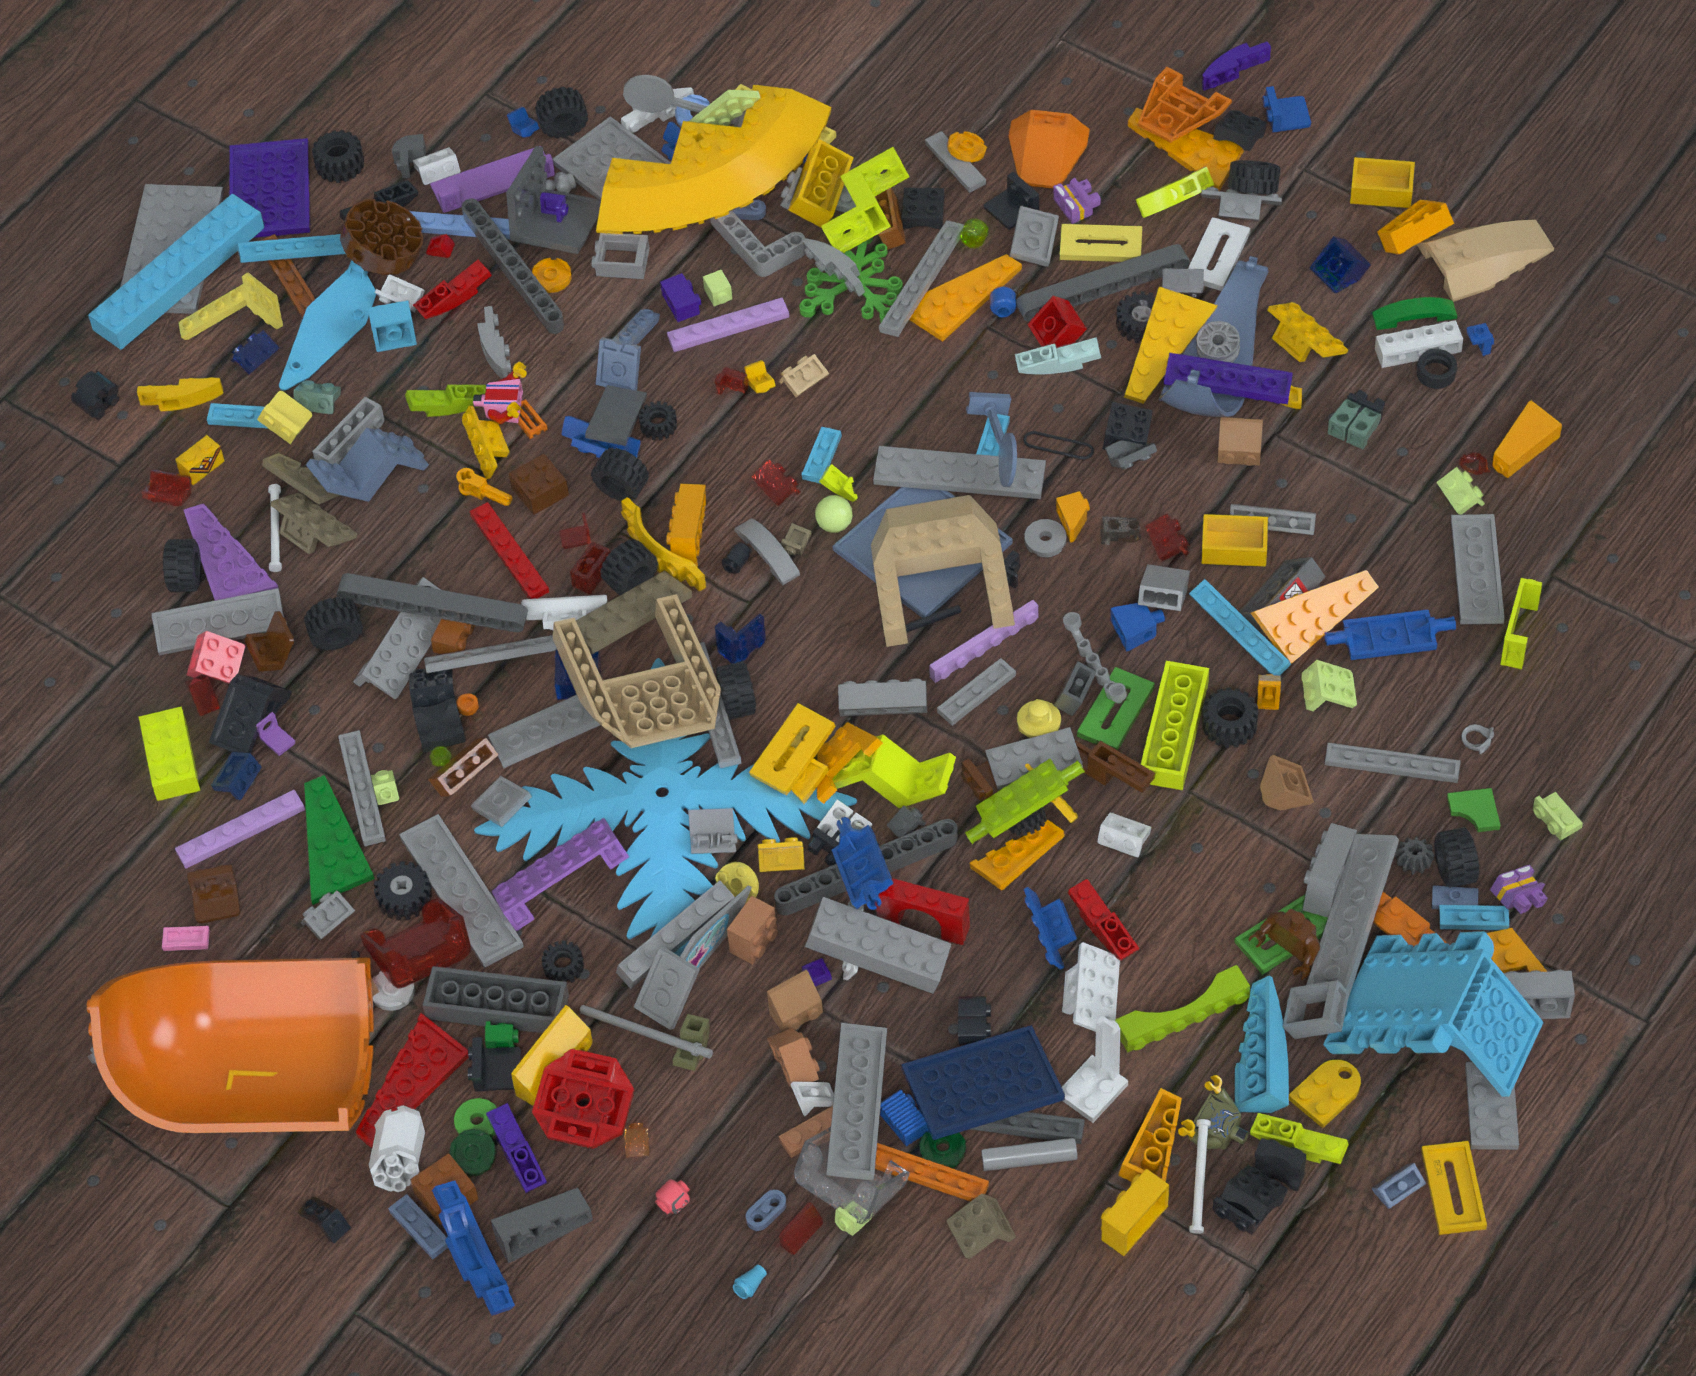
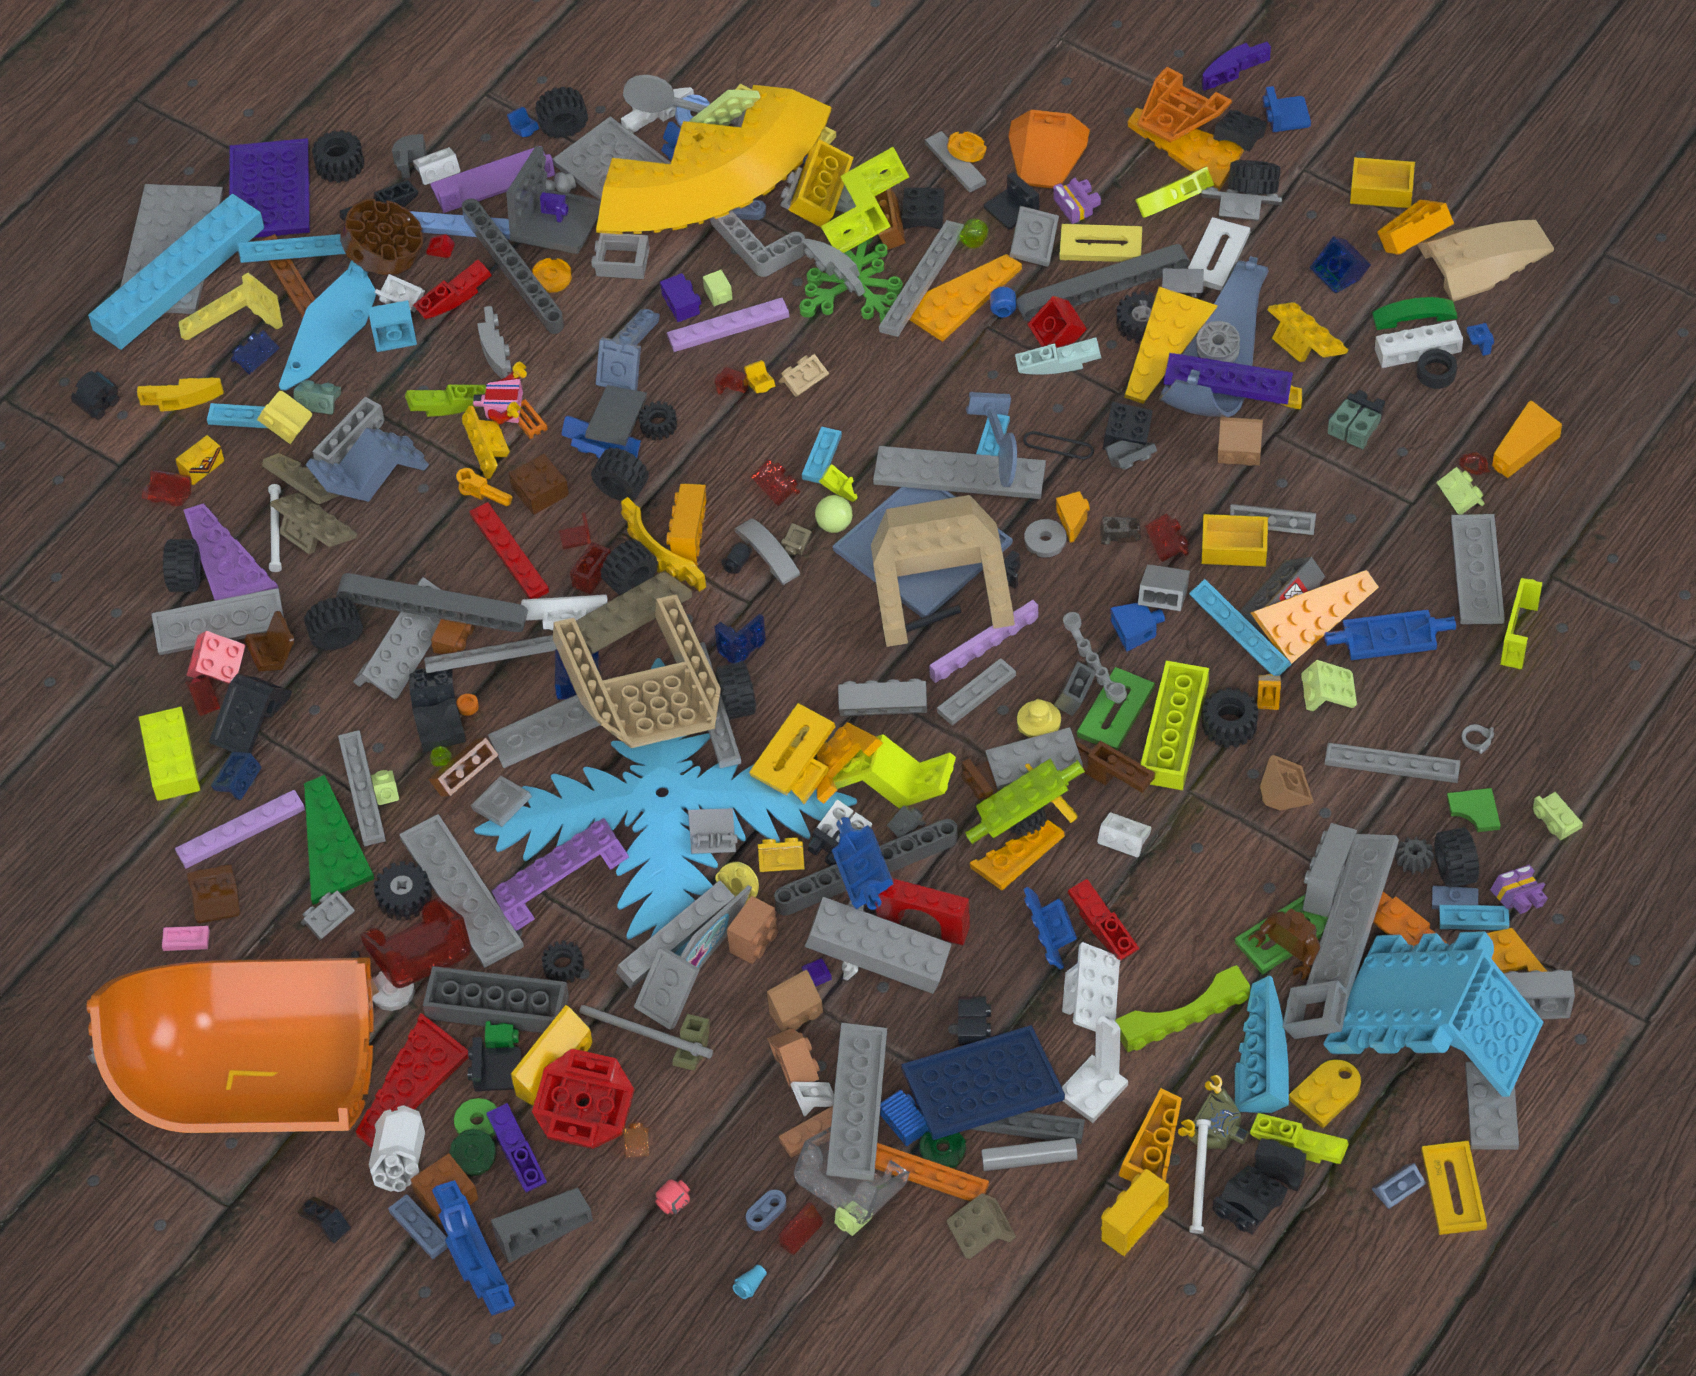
(274, 736): medium lavender bracket -> none

